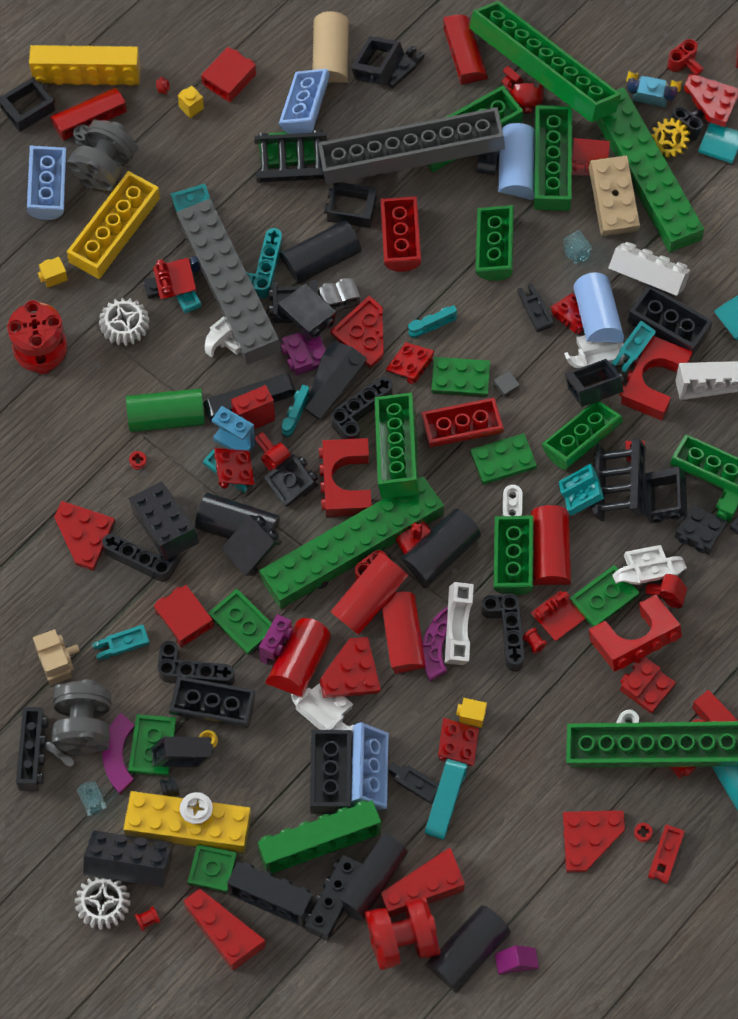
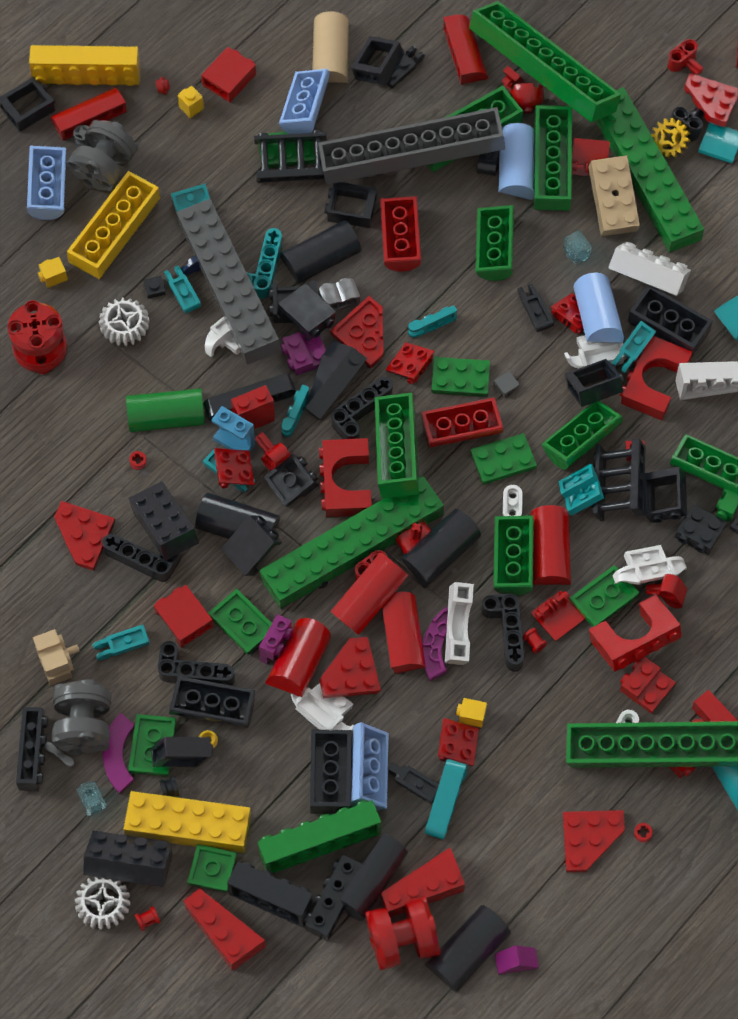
(174, 278): red hinge -> none
(191, 801): white gear -> none
(652, 90): medium azure torso -> none
(666, 853): red plate -> none

